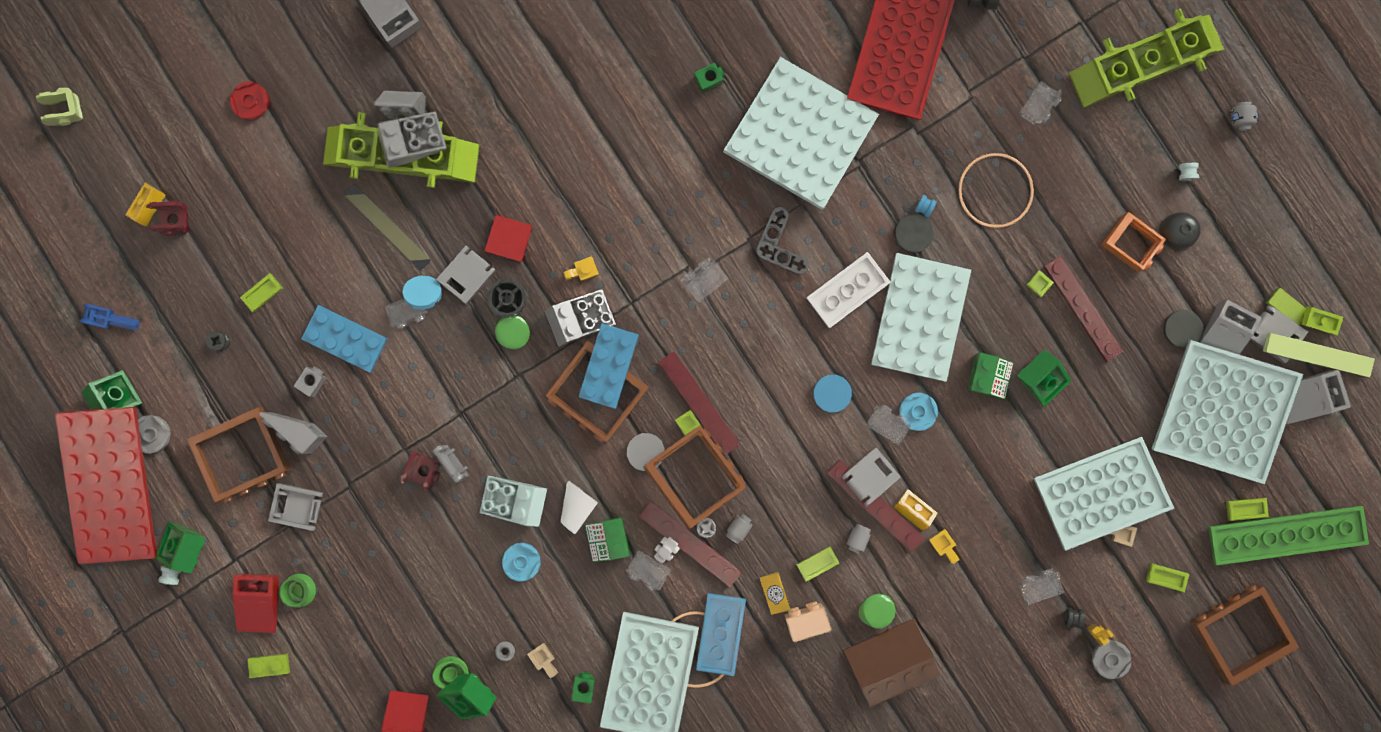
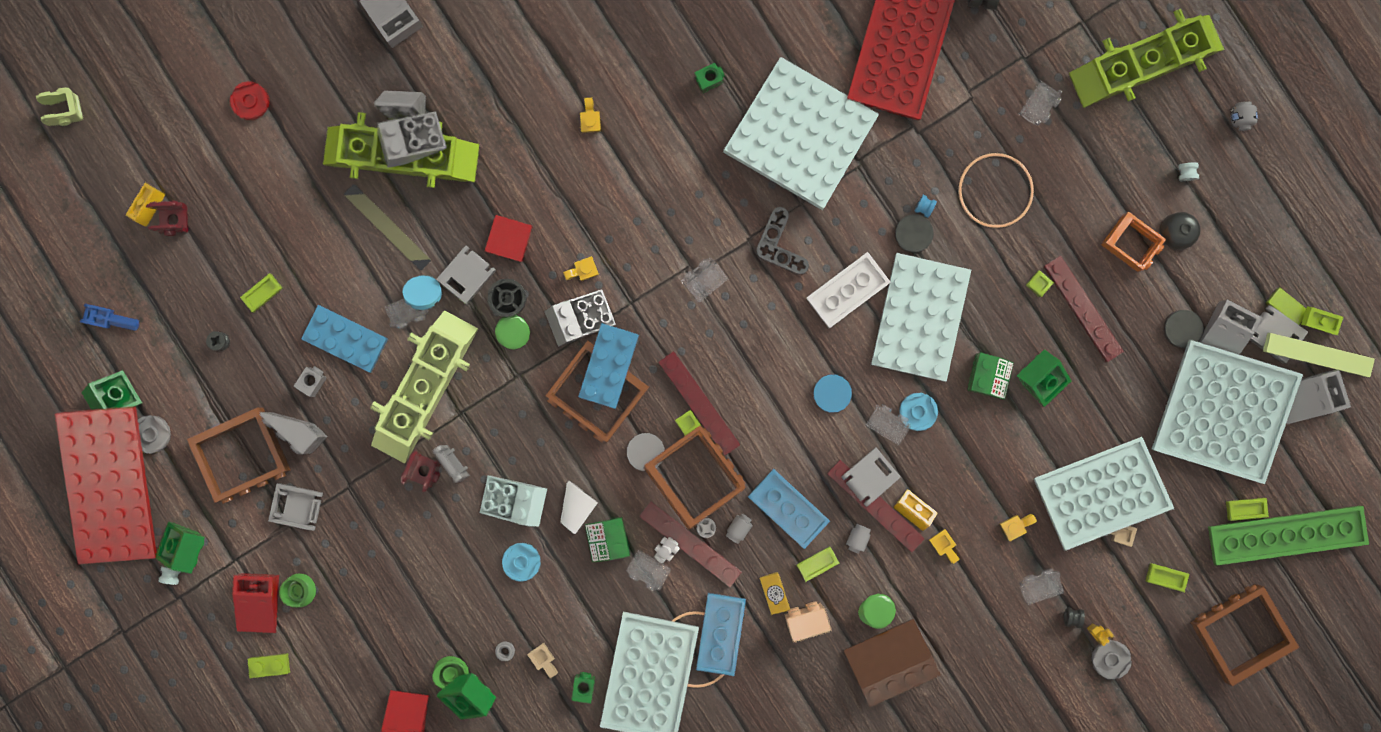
(425, 382): none -> yellowish green piece
(590, 120): none -> yellow plate
(788, 508): none -> dark azure tile
(1015, 526): none -> yellow plate

